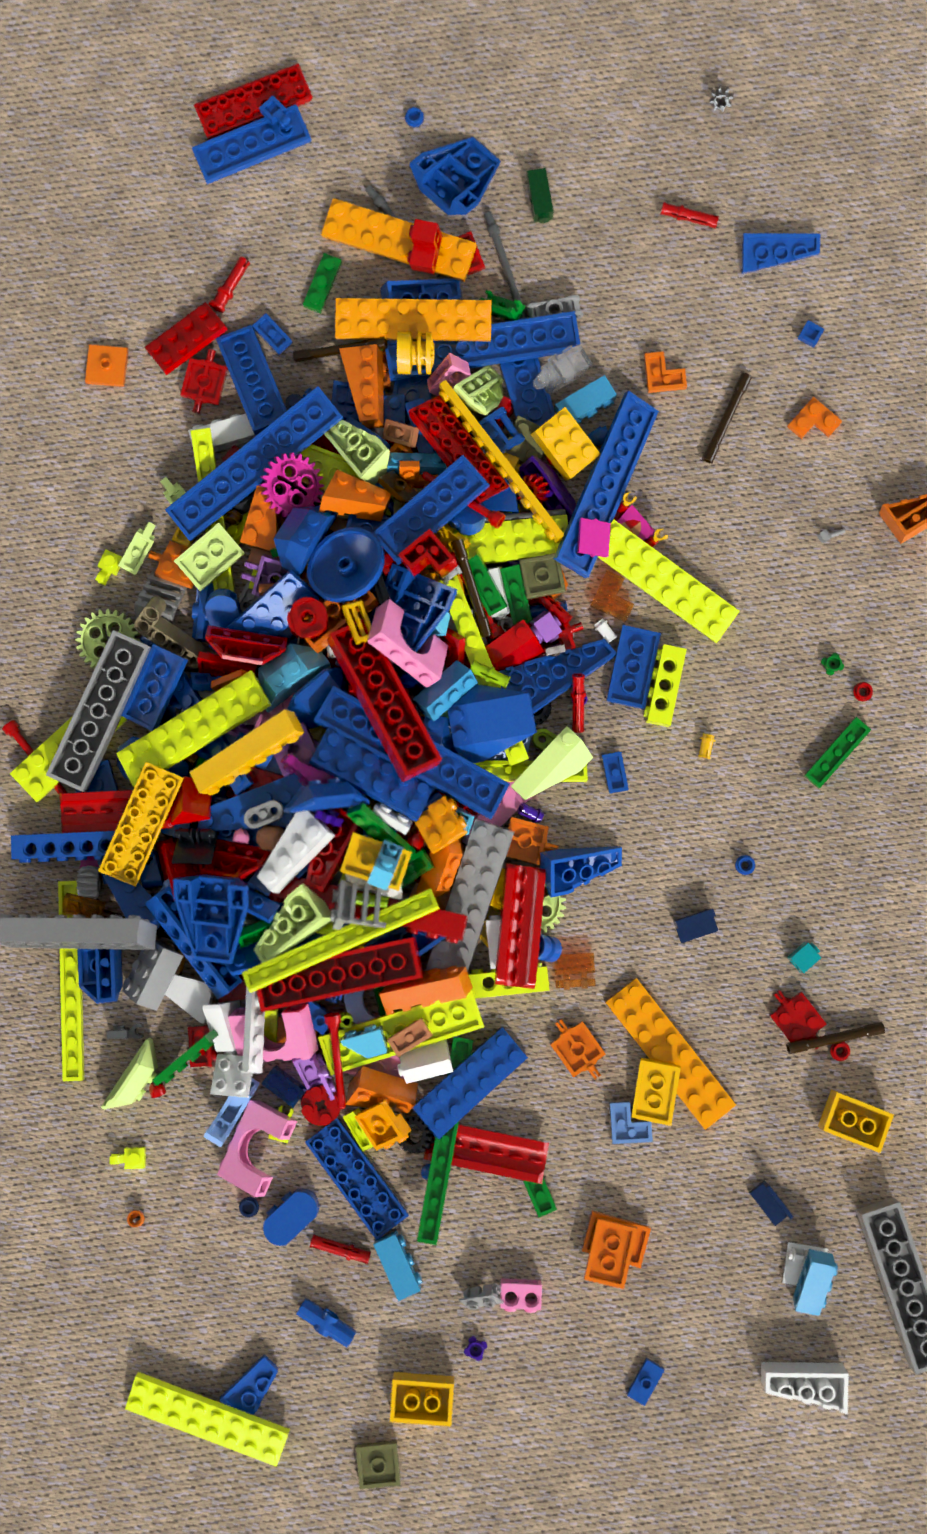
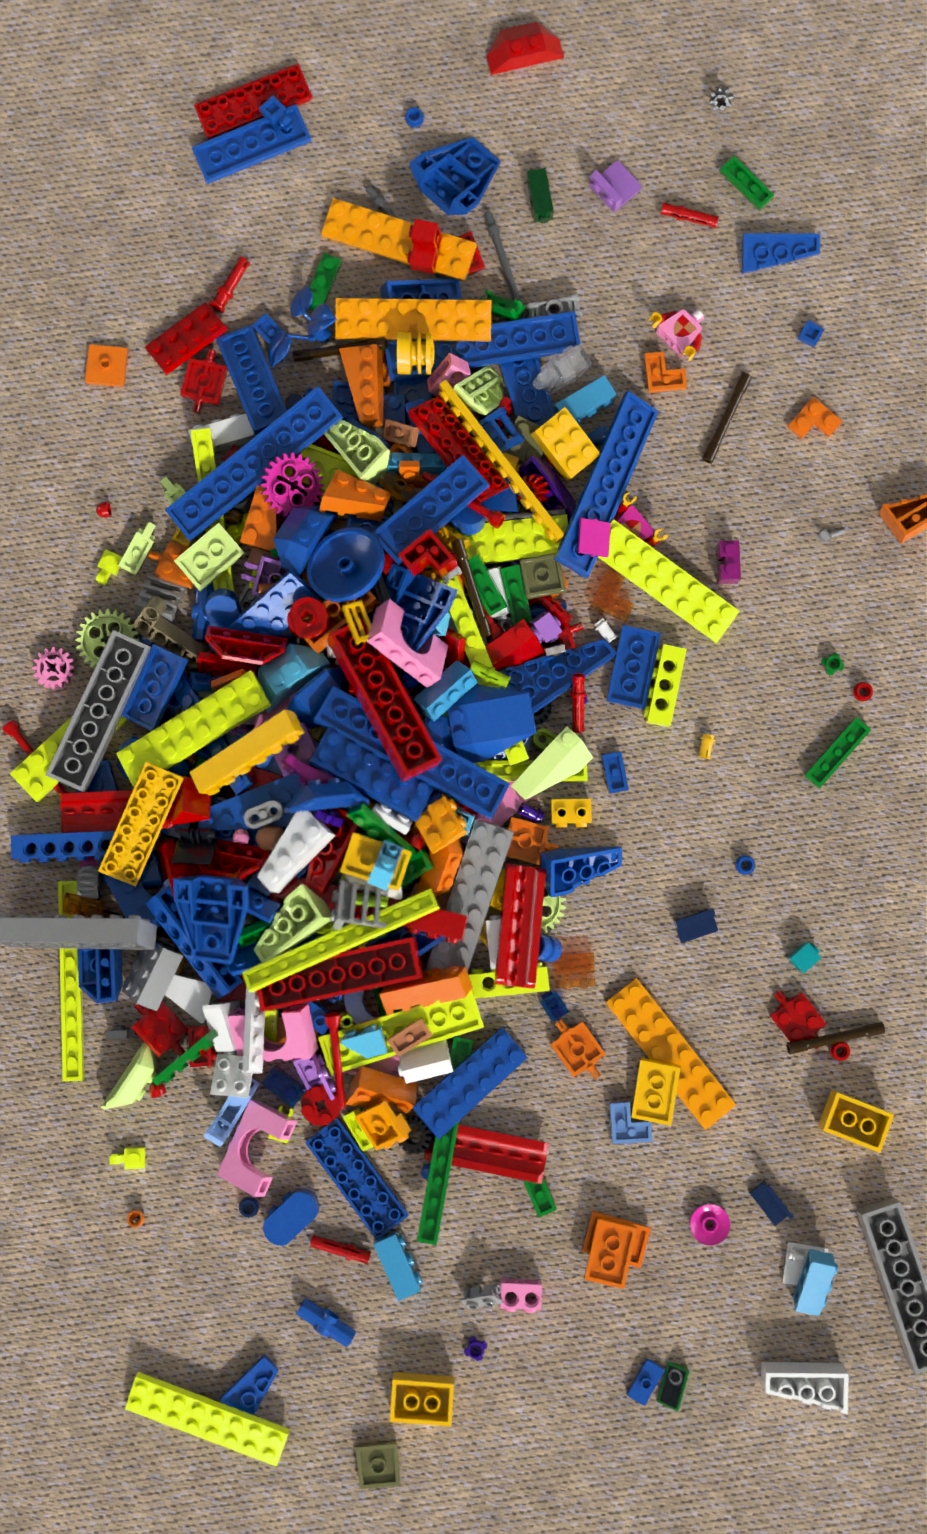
(59, 662): none -> bright pink gear
(104, 509): none -> red hinge
(160, 1029): none -> red plate
(317, 328): none -> blue plant
(523, 47): none -> red wedge
(553, 1005): none -> clear blue brick
(570, 808): none -> yellow brick
(614, 185): none -> medium lavender bracket
(673, 1385): none -> slope
(680, 330): none -> torso
(717, 1231): none -> dark pink dish
(730, 570): none -> magenta brick
(746, 183): none -> green plate

